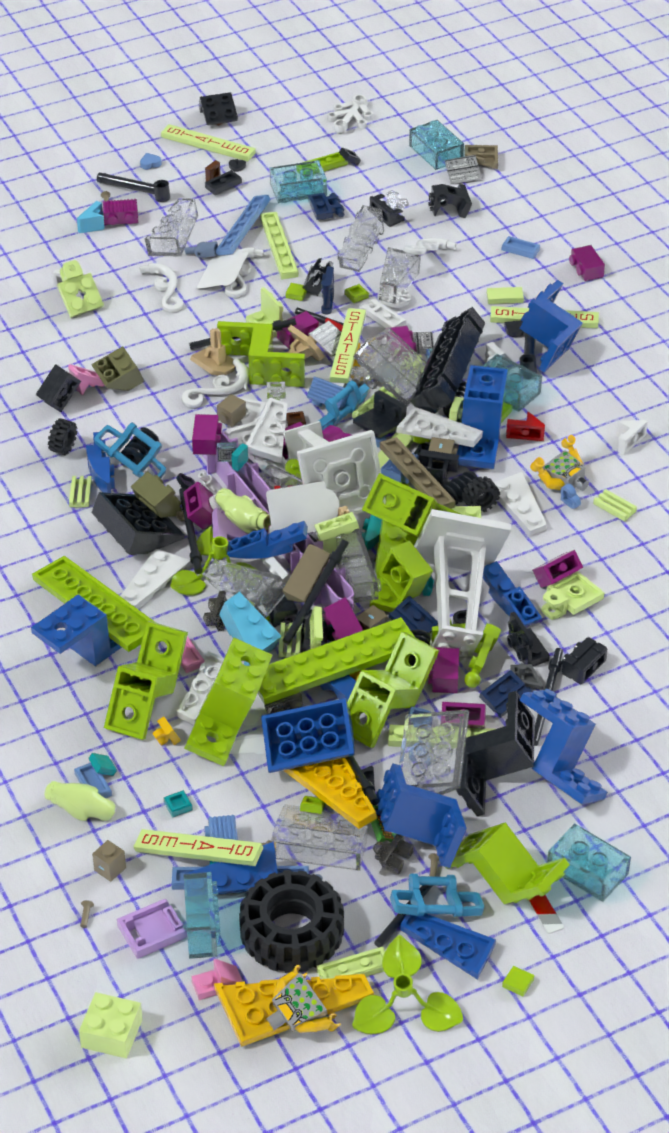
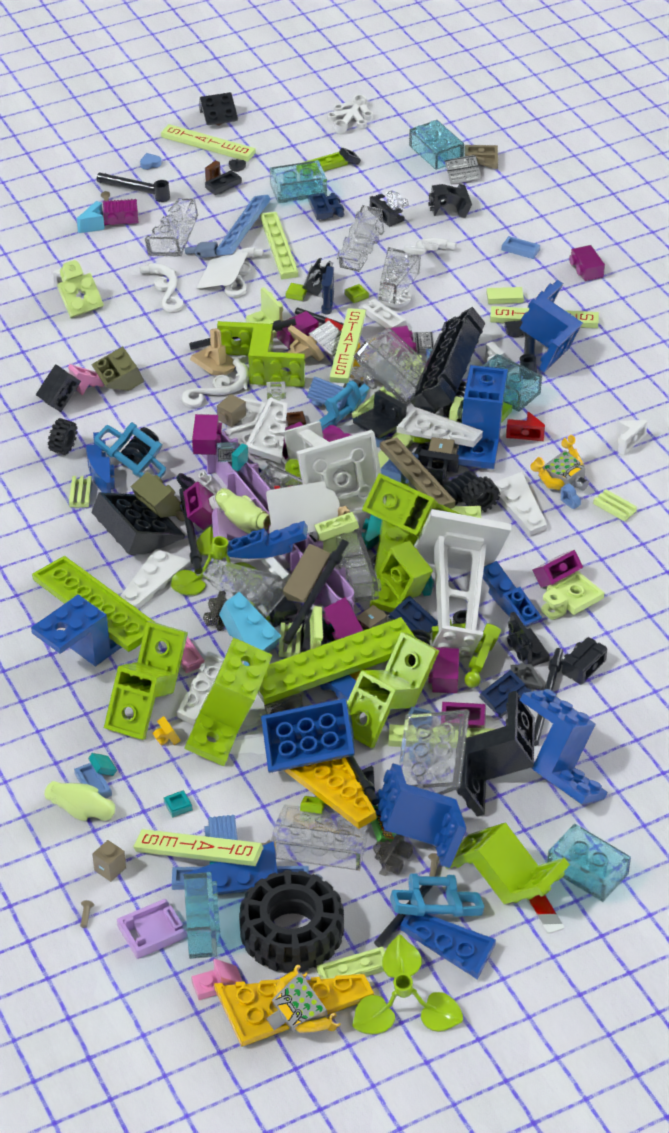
(110, 1025): yellowish green brick -> none
(518, 981): lime tile -> none

